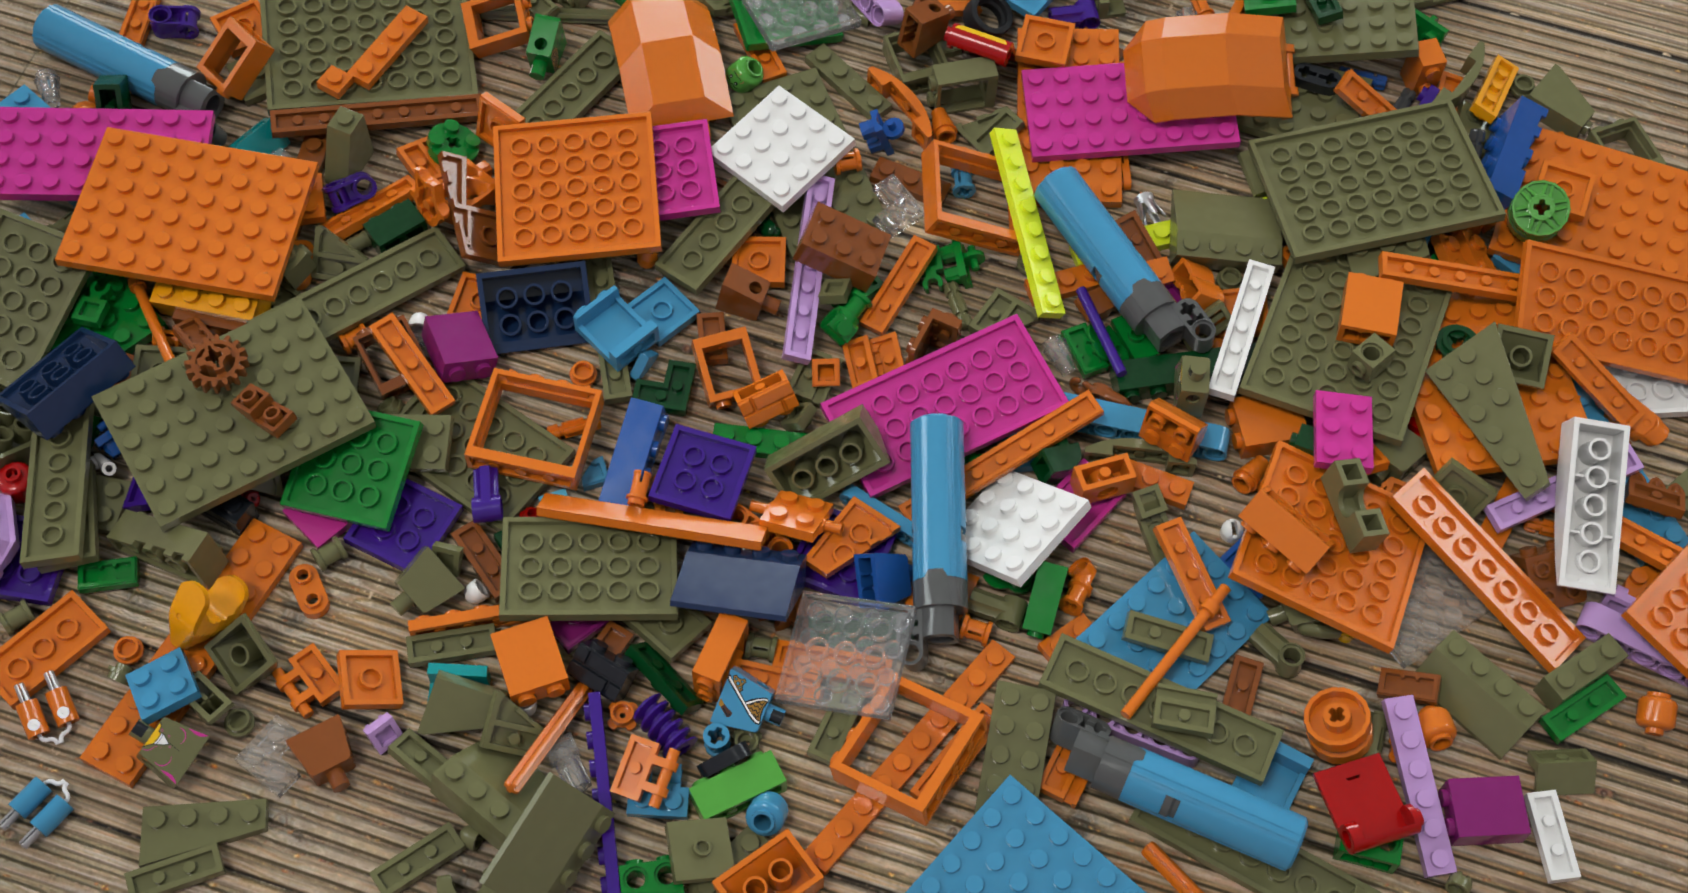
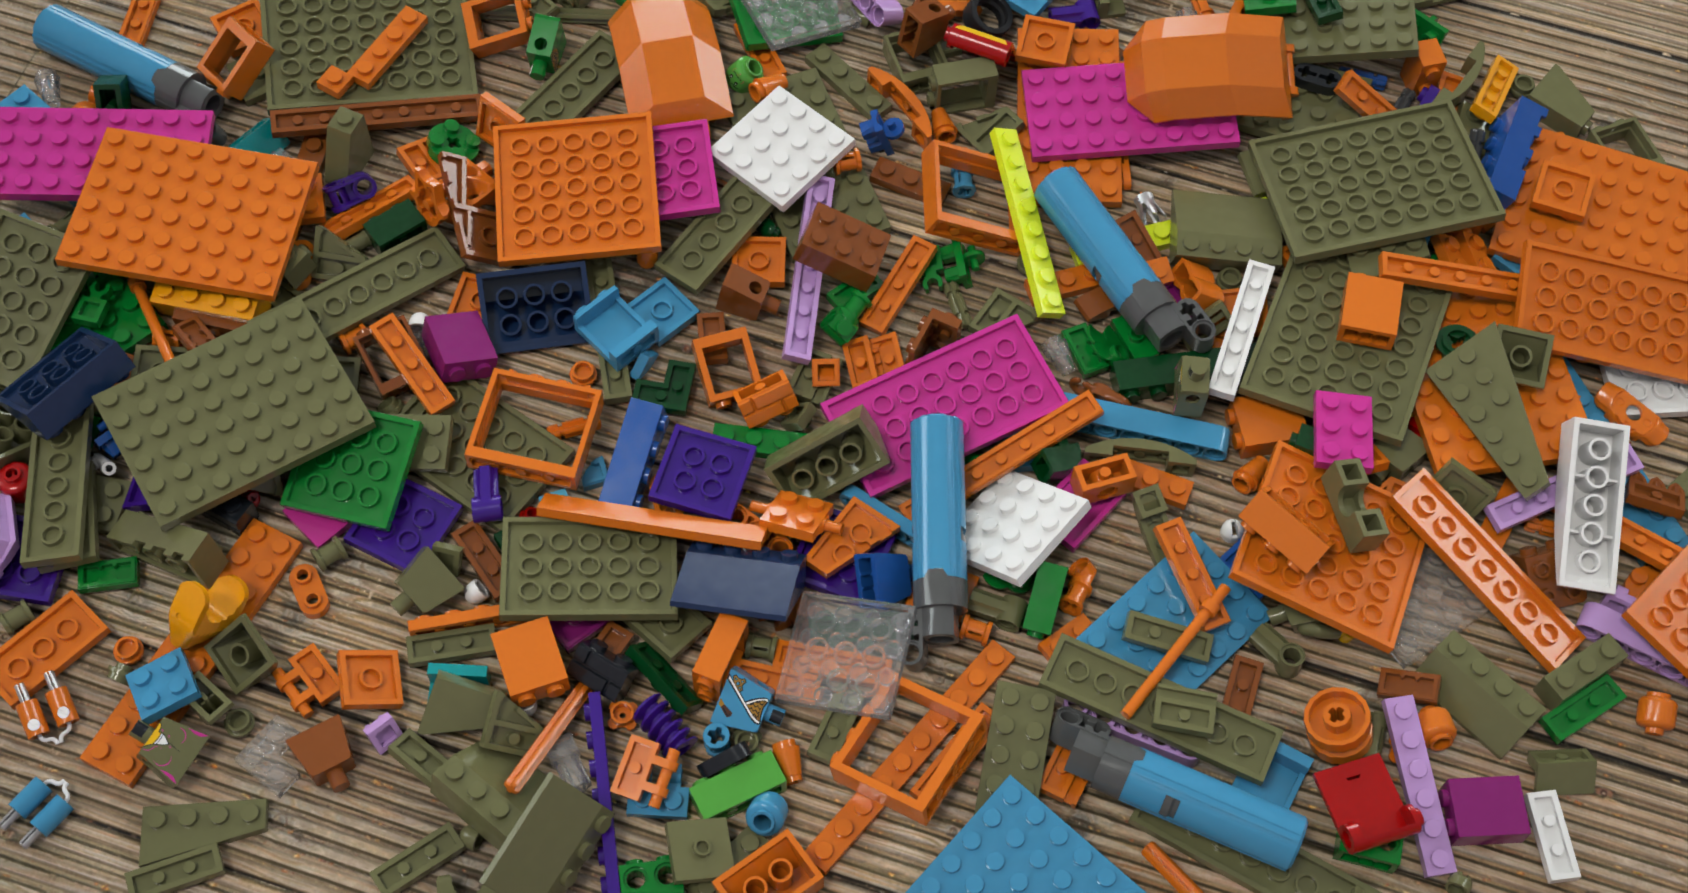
(174, 22): dark purple piece -> none
(204, 372): dark orange gear -> none
(263, 410): dark orange slope -> none
(639, 490): orange pin -> none
(763, 86): none -> orange cone
(788, 758): none -> orange cone
(835, 291): olive plate -> none
(901, 206): clear plate -> none
(1101, 332): dark purple bar -> none
(1172, 429): orange slope -> none
(1377, 351): olive brick -> none
(1524, 218): bright green wheel -> none
(1597, 381): orange plate -> none

